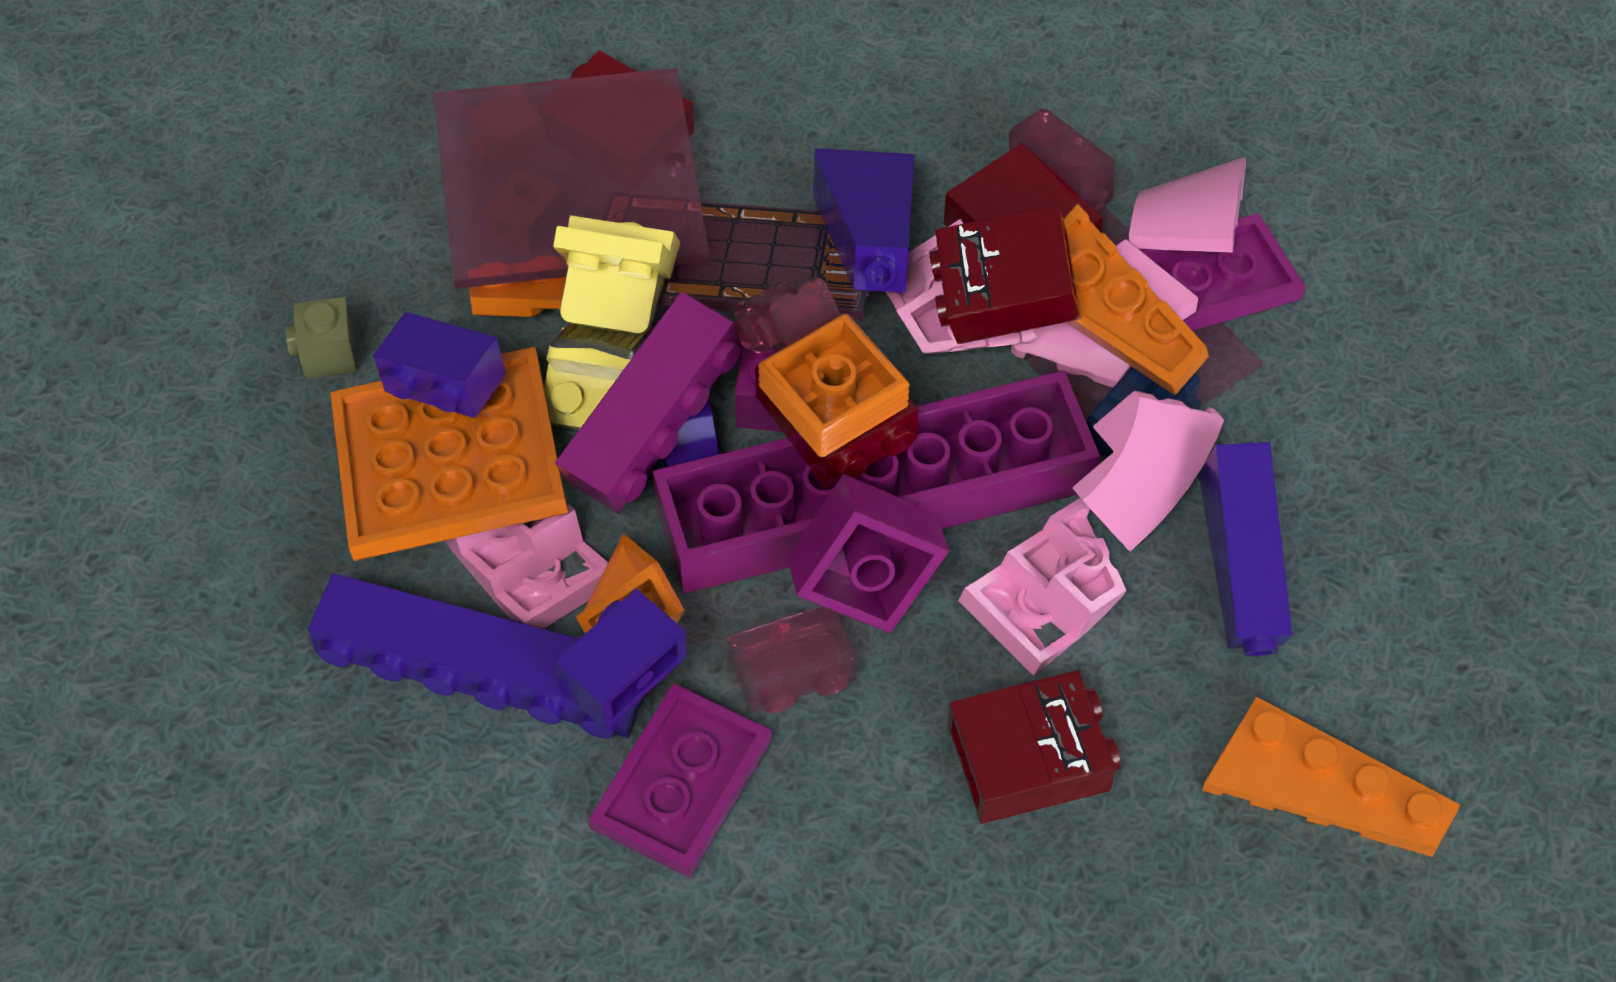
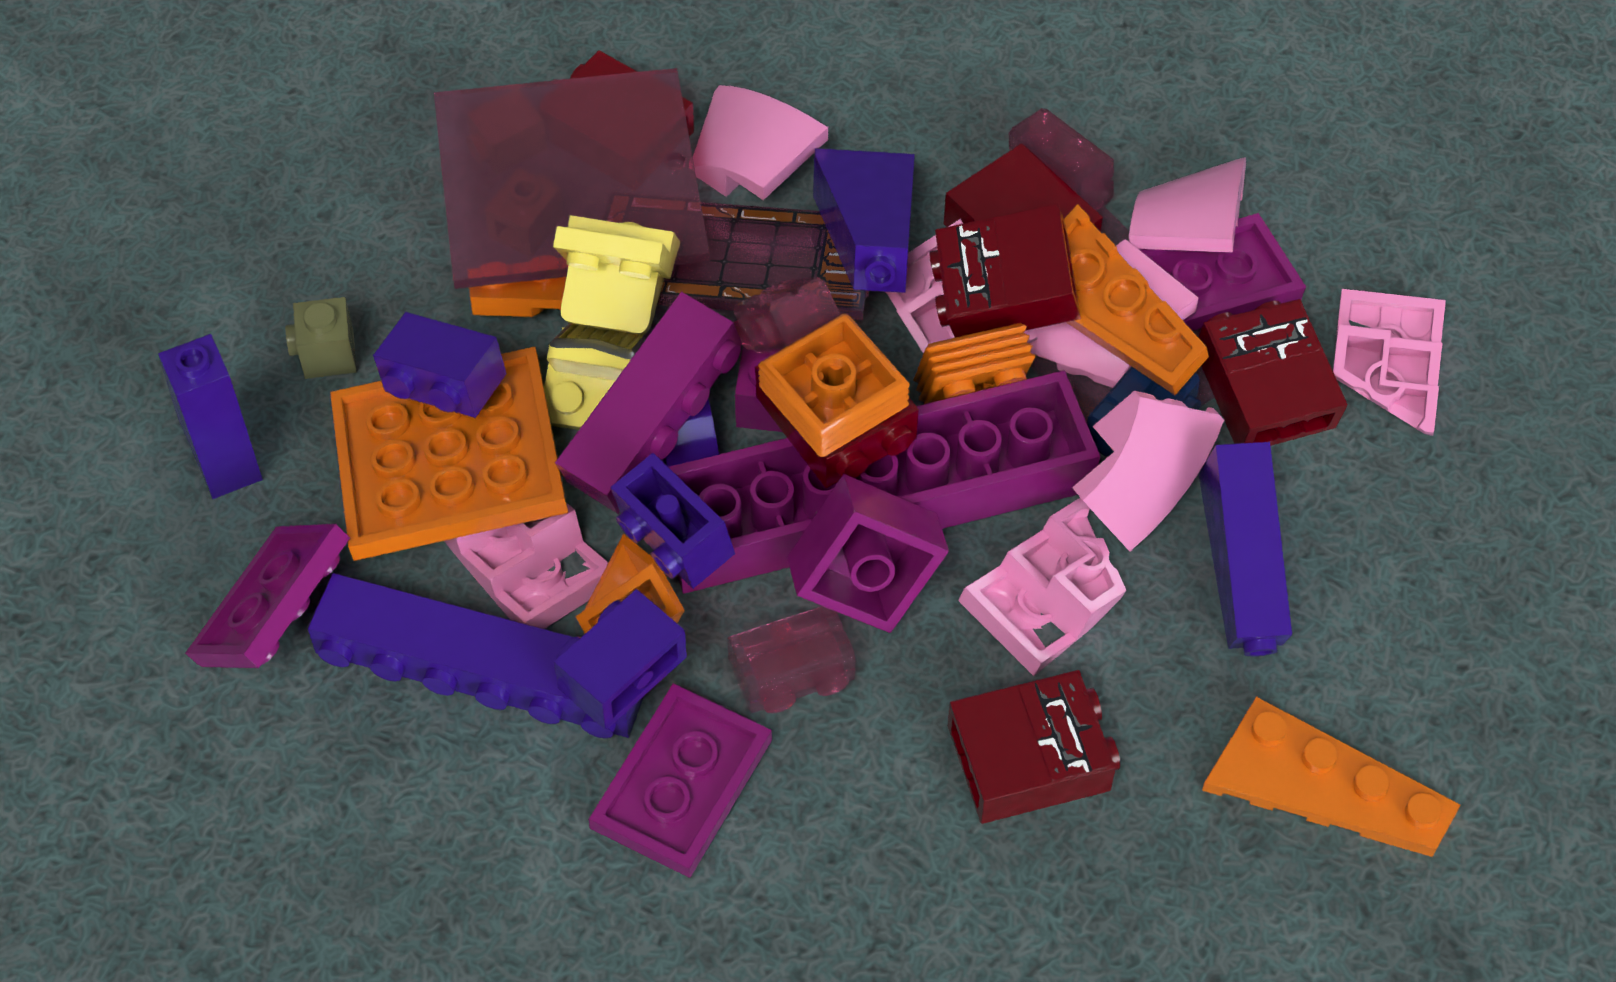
(210, 415): none -> dark purple slope
(268, 596): none -> magenta plate
(672, 520): none -> dark purple brick
(753, 141): none -> bright pink slope
(974, 363): none -> orange brick
(1270, 374): none -> dark red brick
(1410, 345): none -> bright pink slope

